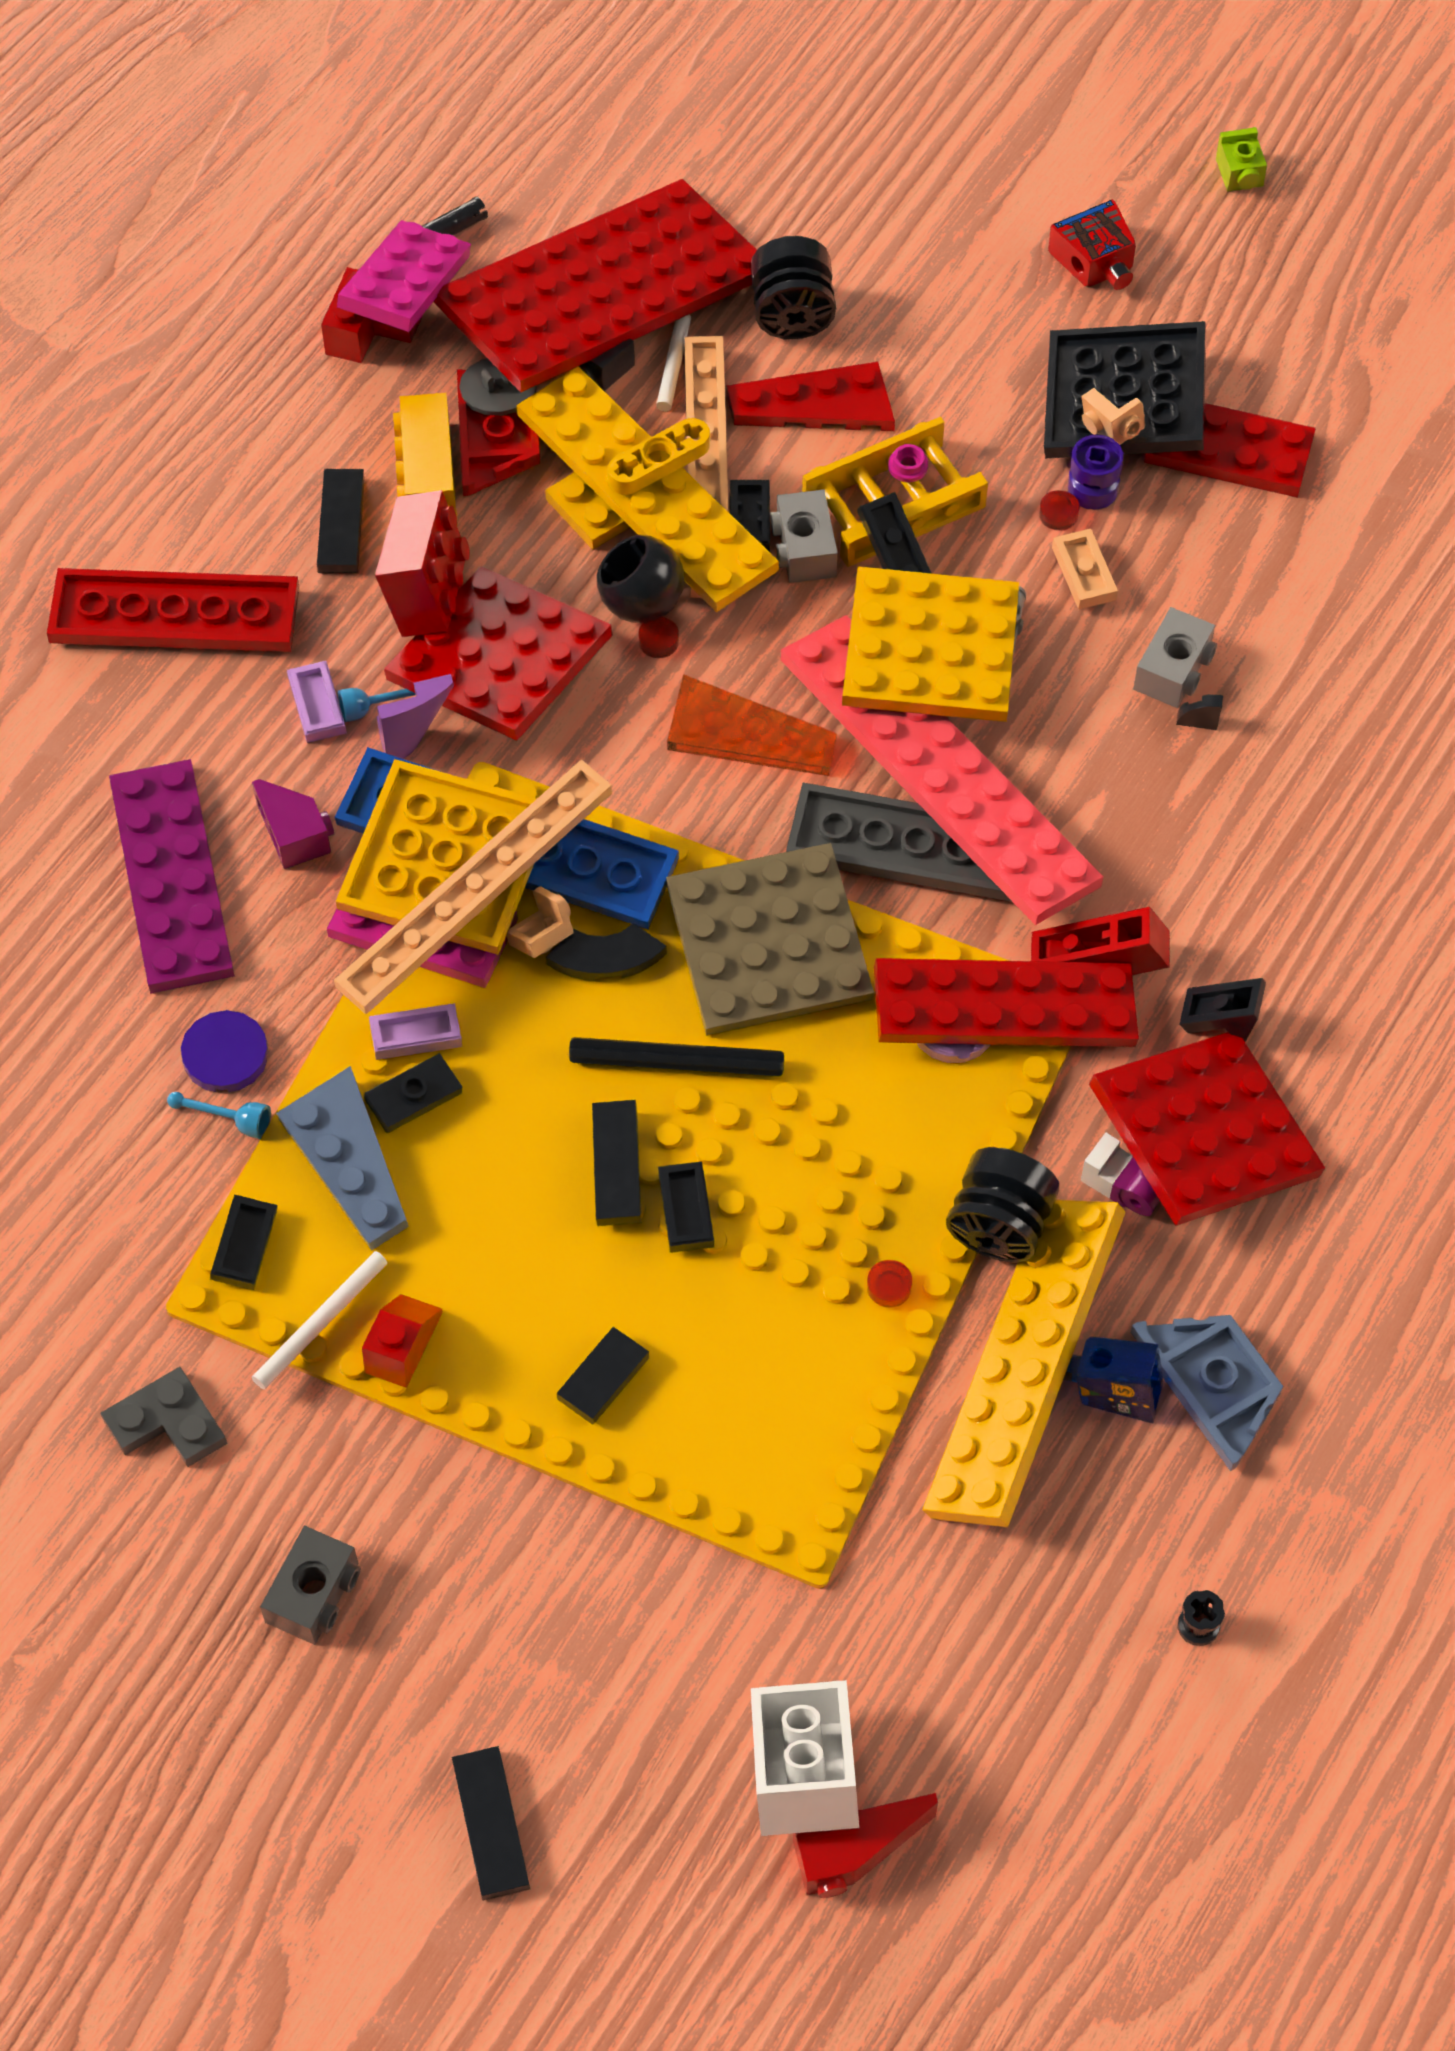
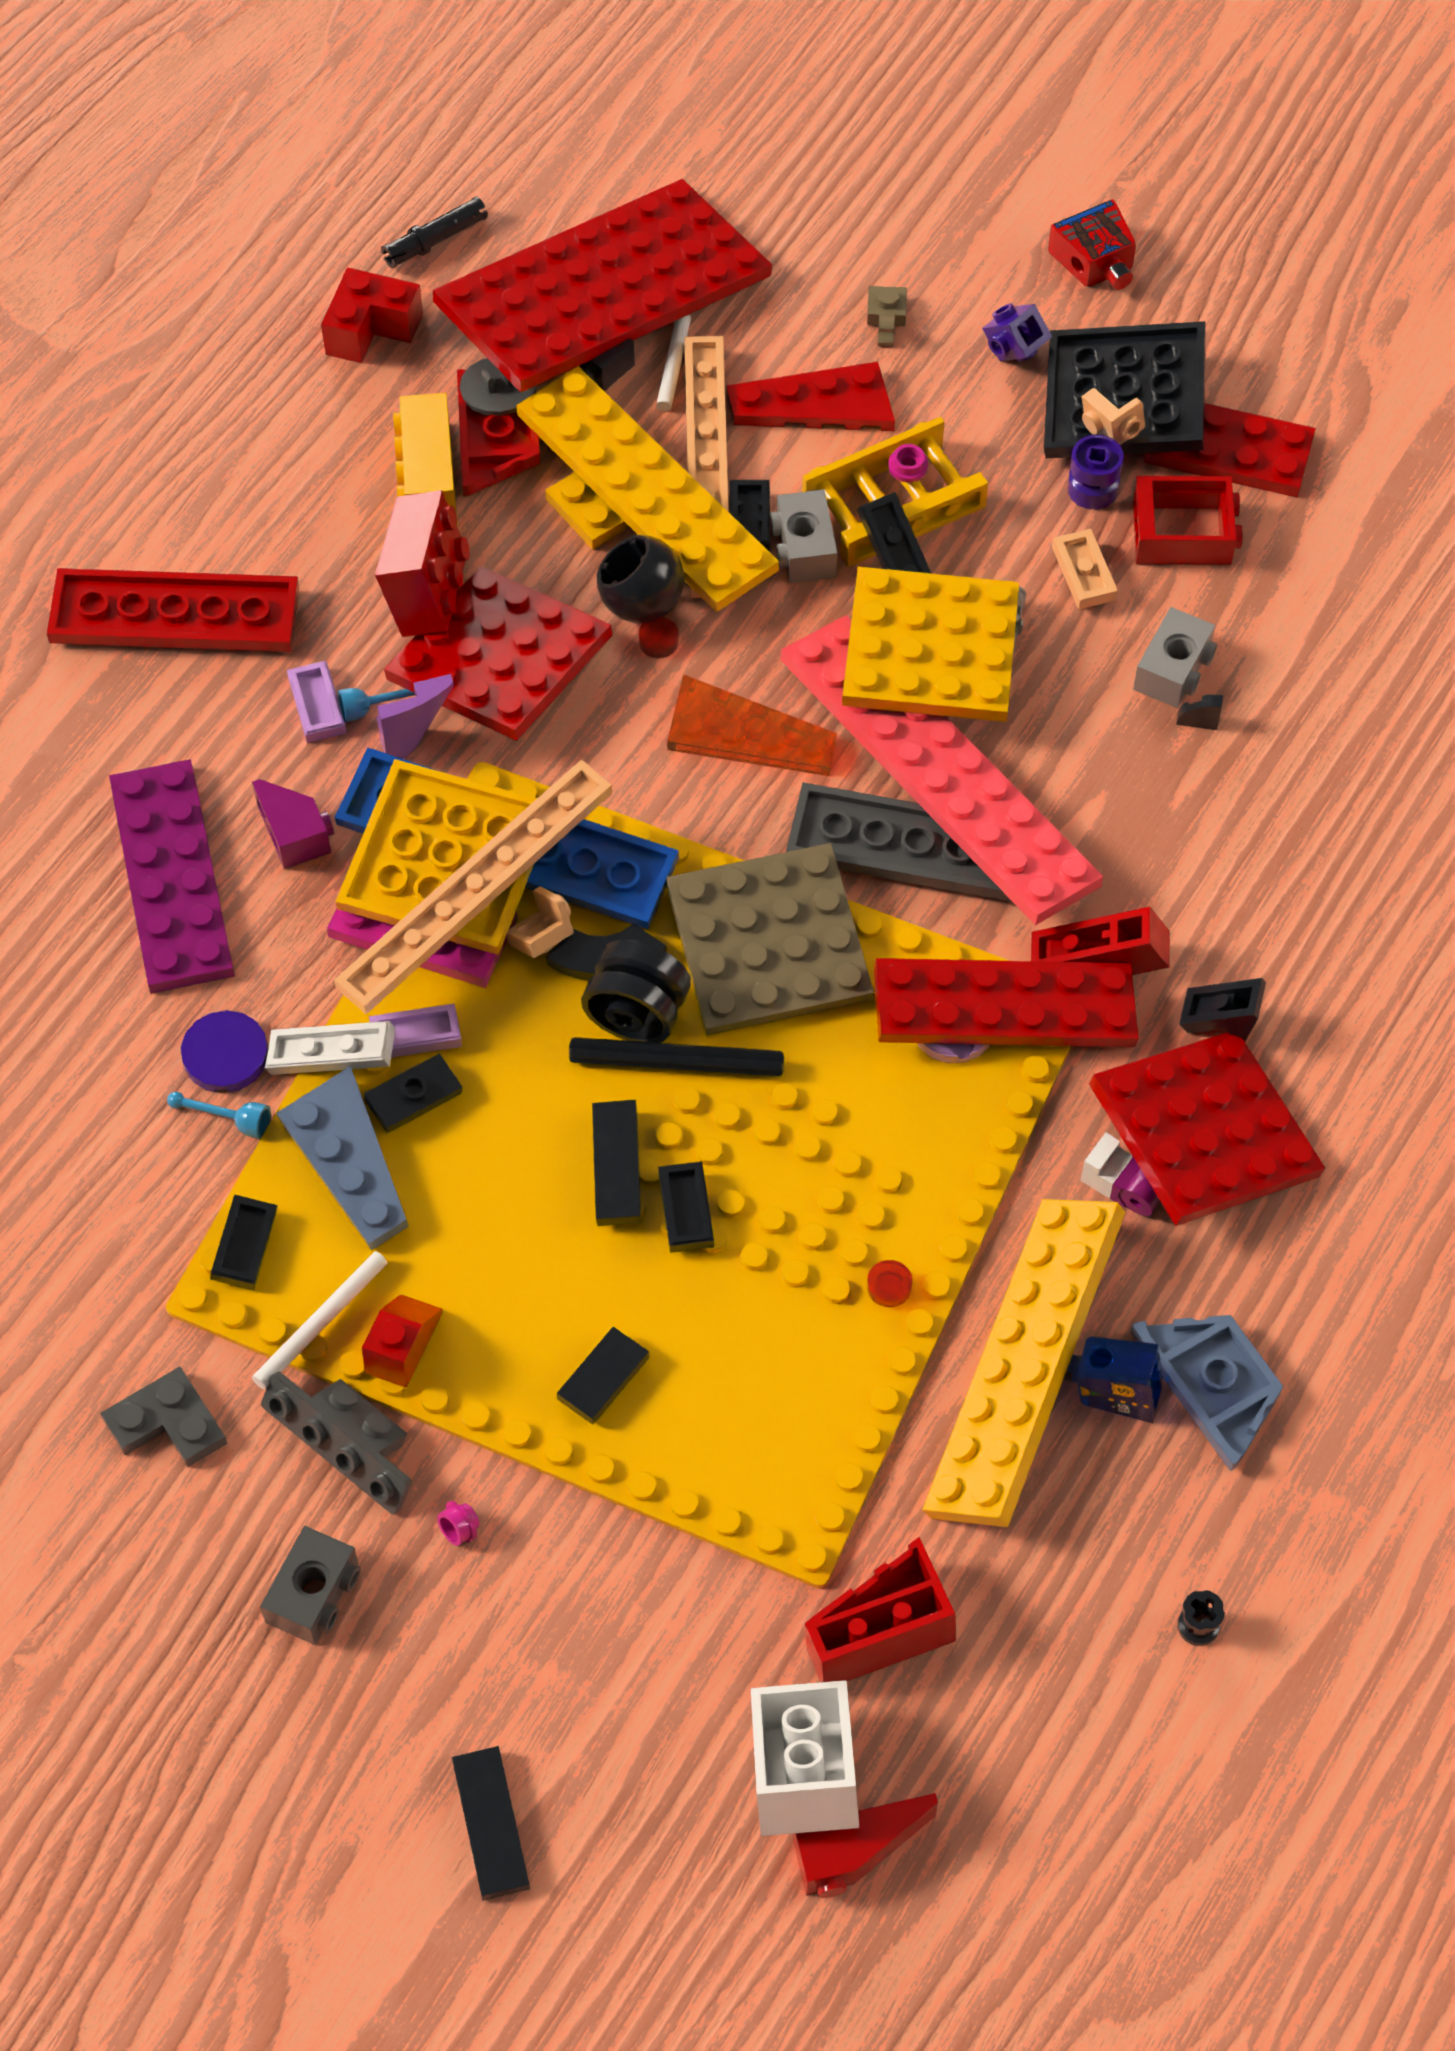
(330, 1048): none -> white tile
(340, 521): black tile -> none
(345, 1433): none -> dark grey bracket
(404, 275): dark pink plate -> none
(458, 1523): none -> dark pink plate
(636, 991): none -> black wheel
(651, 471): yellow beam -> none
(793, 287): black wheel -> none
(883, 1620): none -> red wedge
(887, 310): none -> dark tan plate
(1003, 1204): black wheel -> none
(1016, 332): none -> dark purple brick
(1059, 510): clear red tile -> none
(1185, 492): none -> red window
(1241, 159): lime brick -> none

